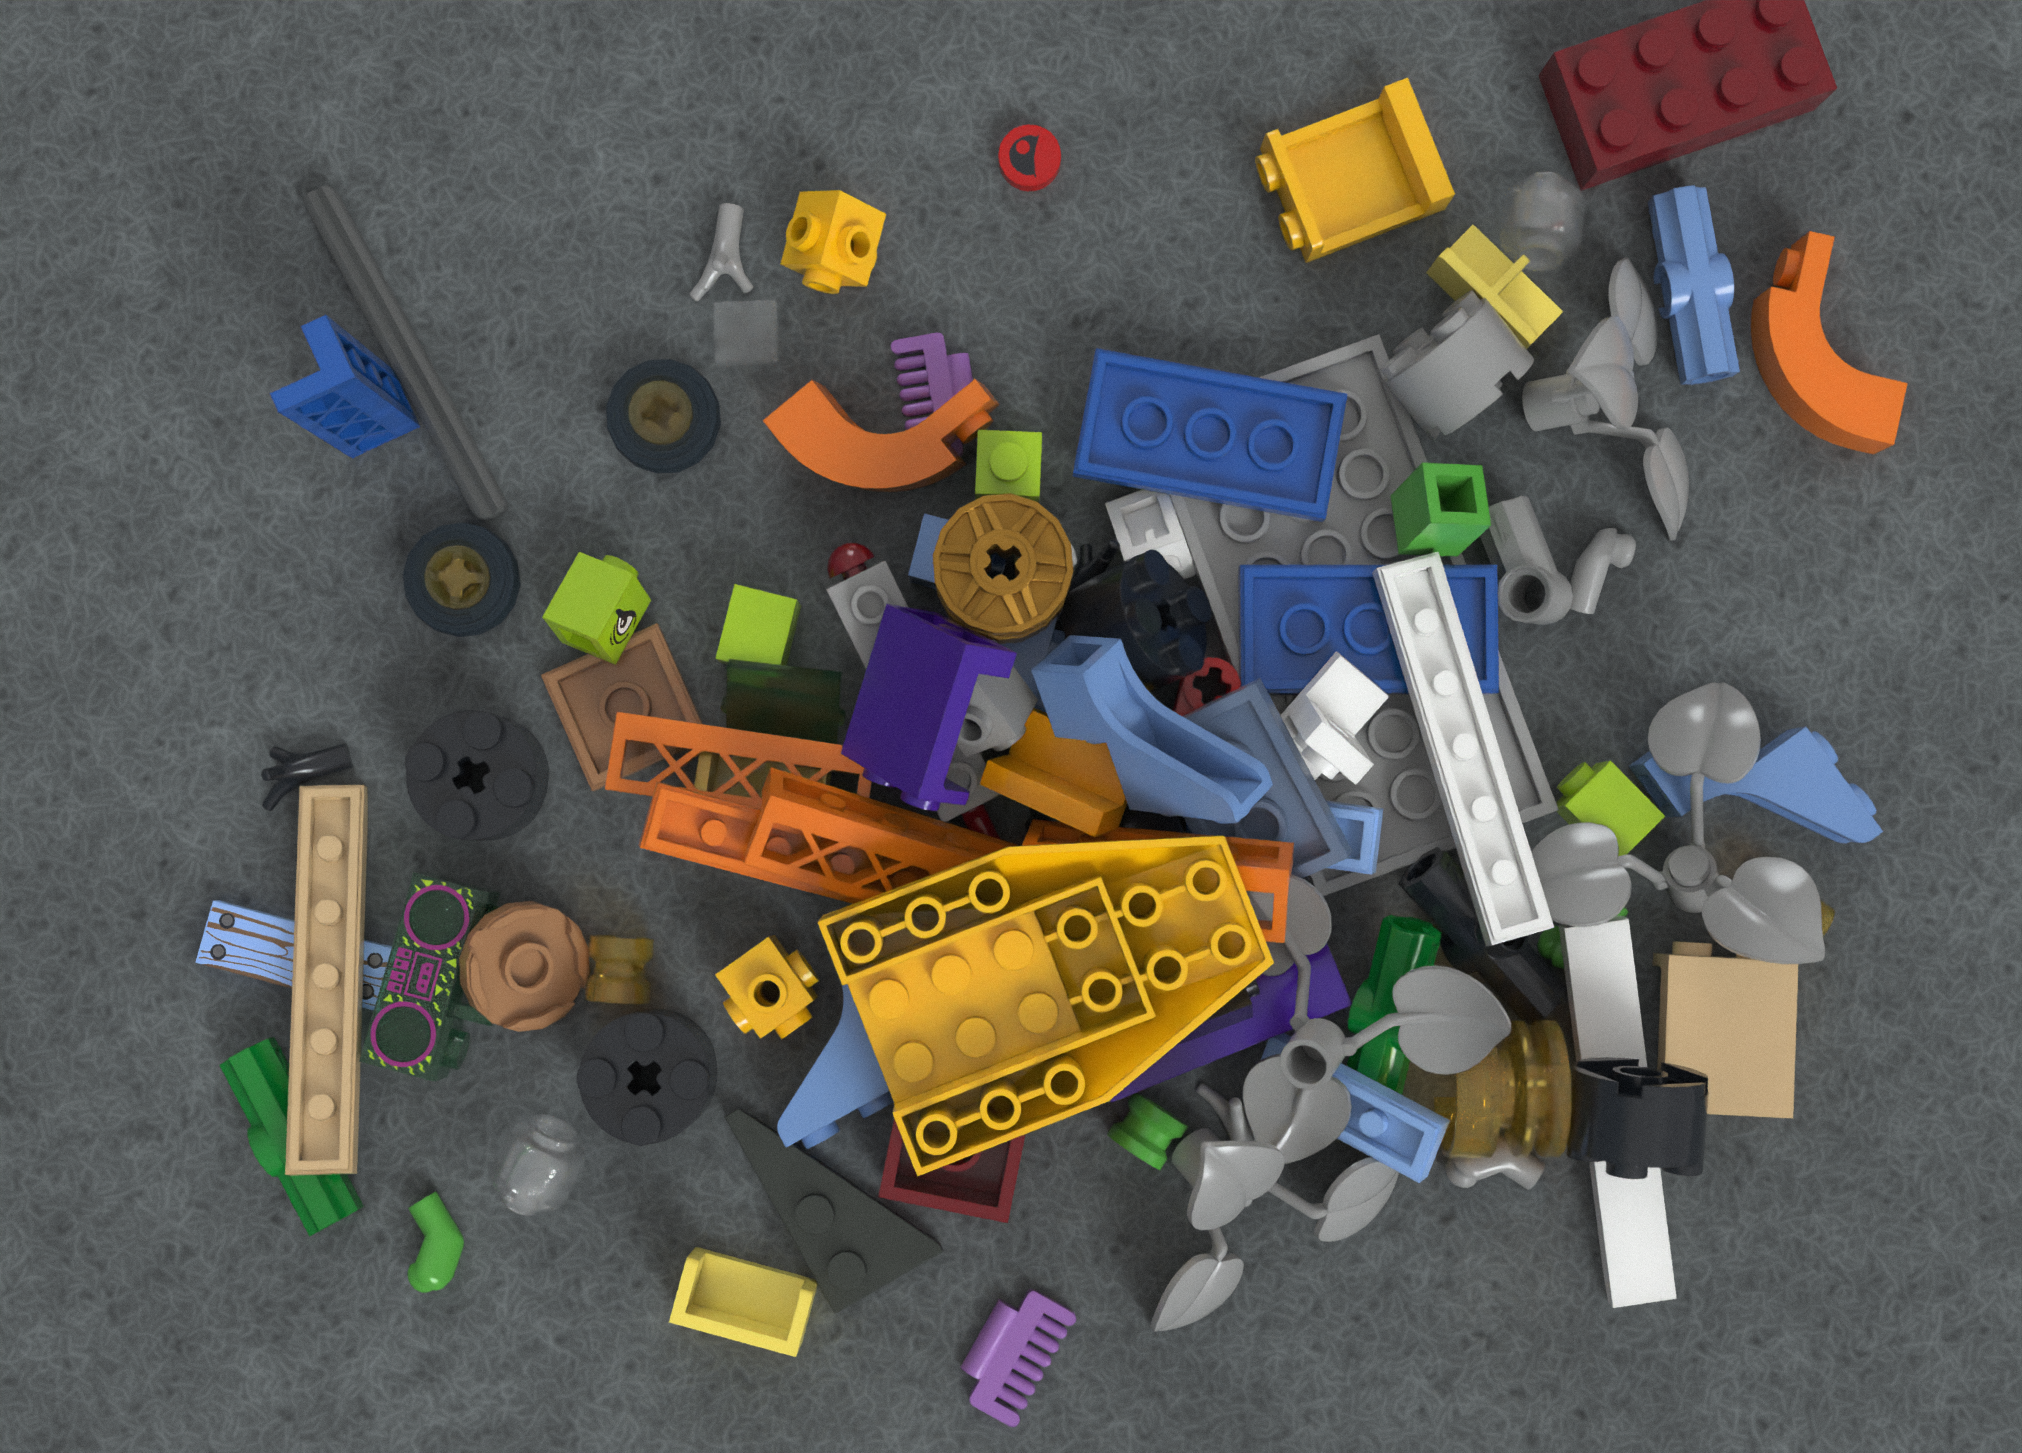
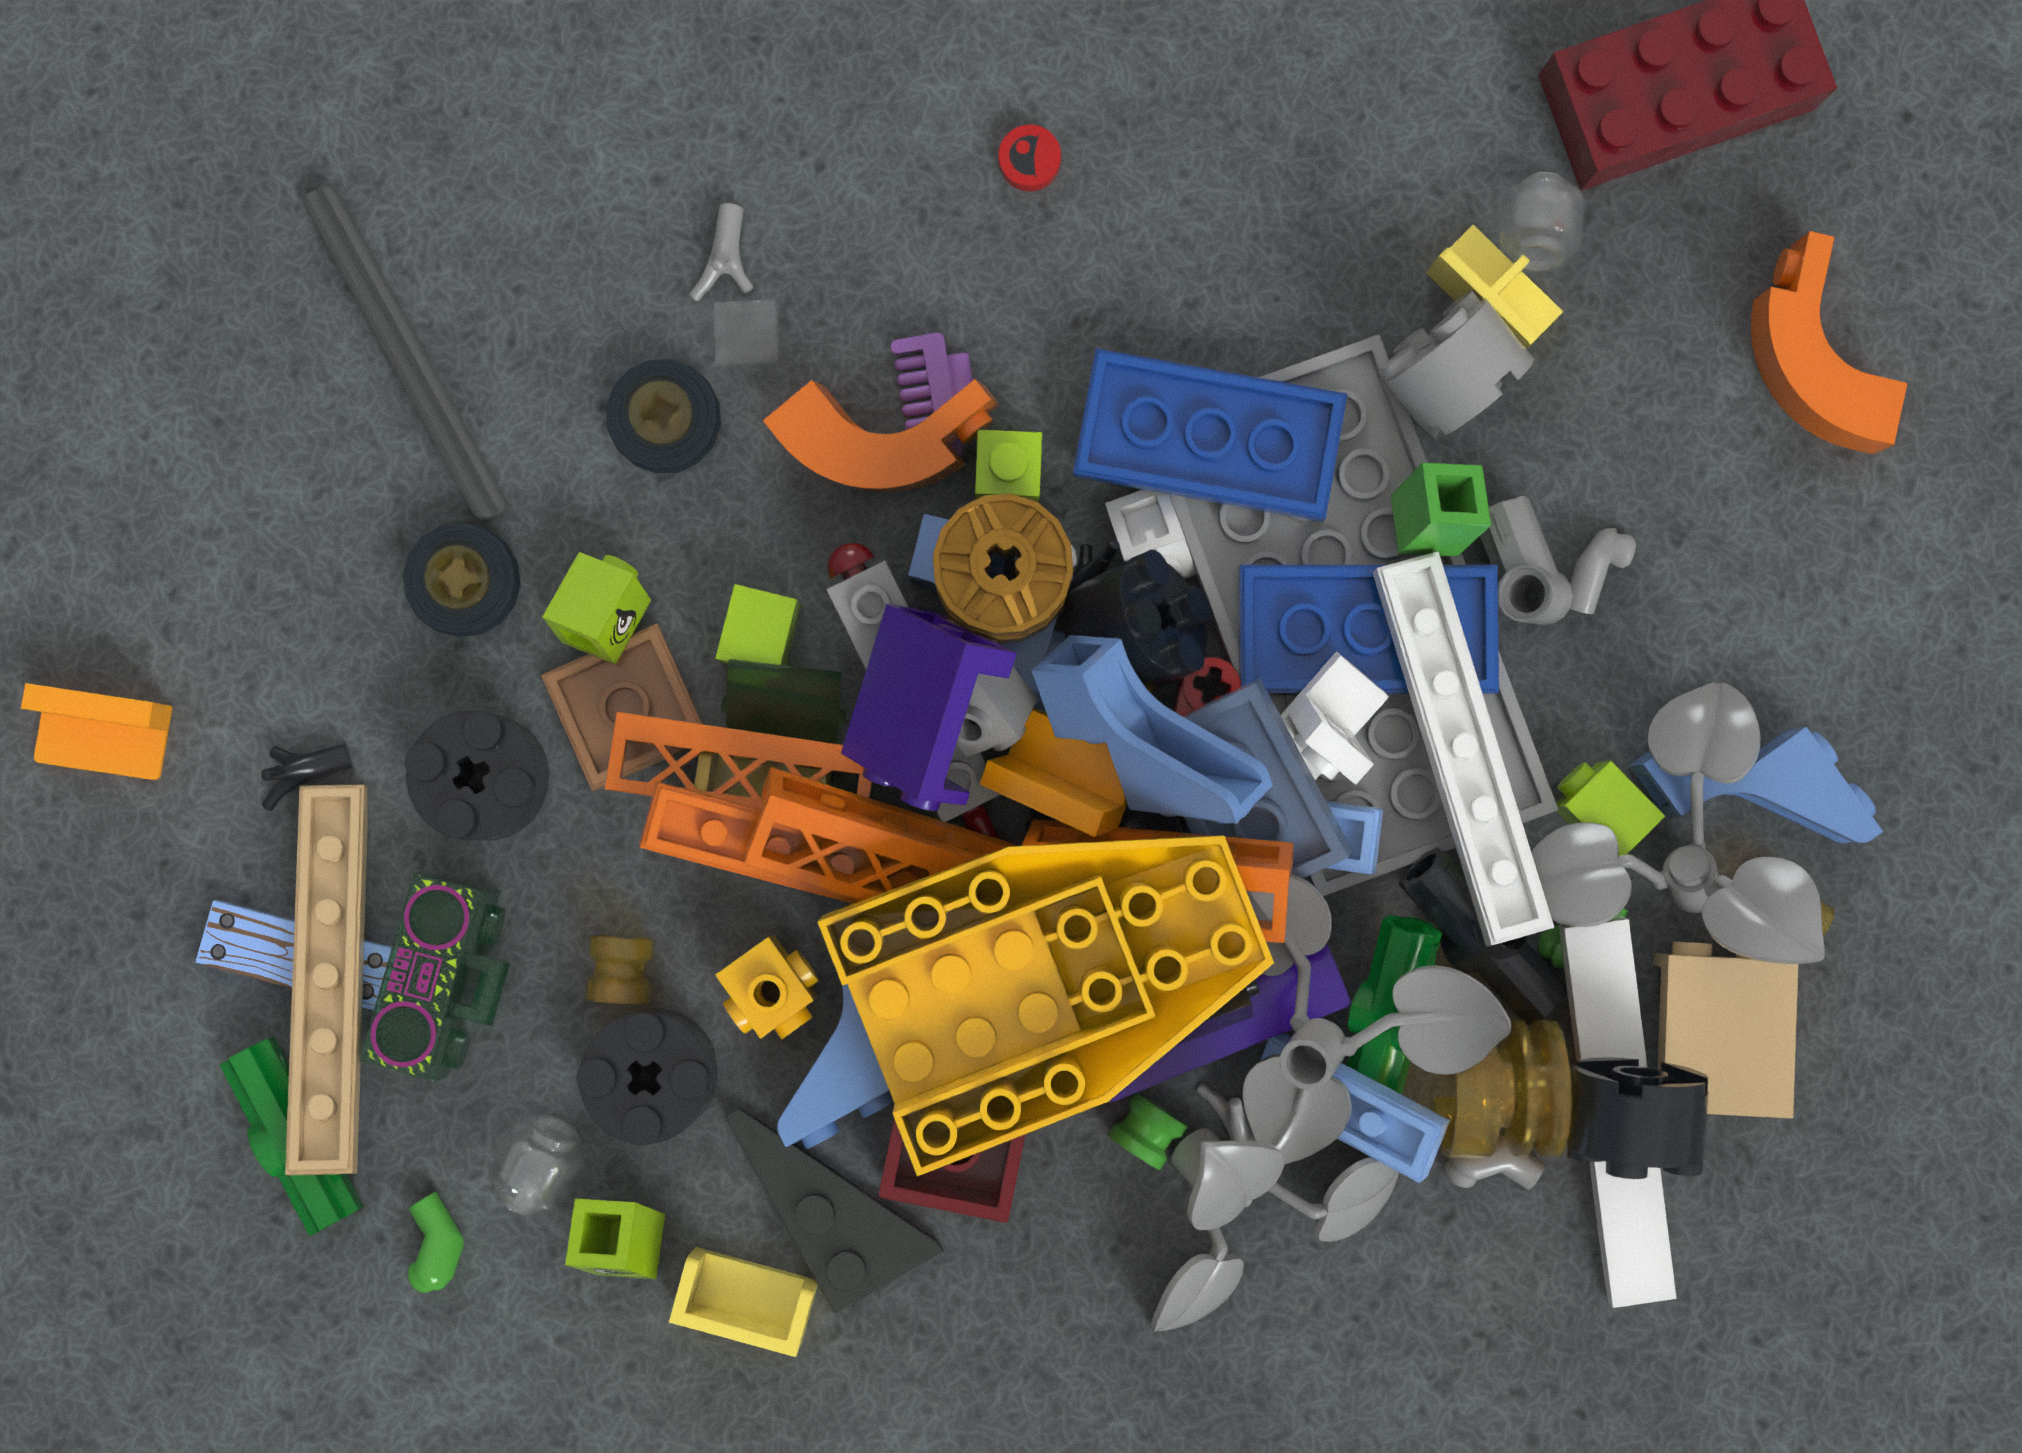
(99, 731): none -> light orange panel
(353, 397): blue fence -> none
(524, 965): medium nougat tile -> none
(615, 1238): none -> lime brick
(832, 240): yellow brick -> none
(1001, 1344): medium lavender piece -> none
(1355, 174): yellow panel -> none
(1605, 379): light grey plant -> none
(1694, 285): medium blue piece -> none

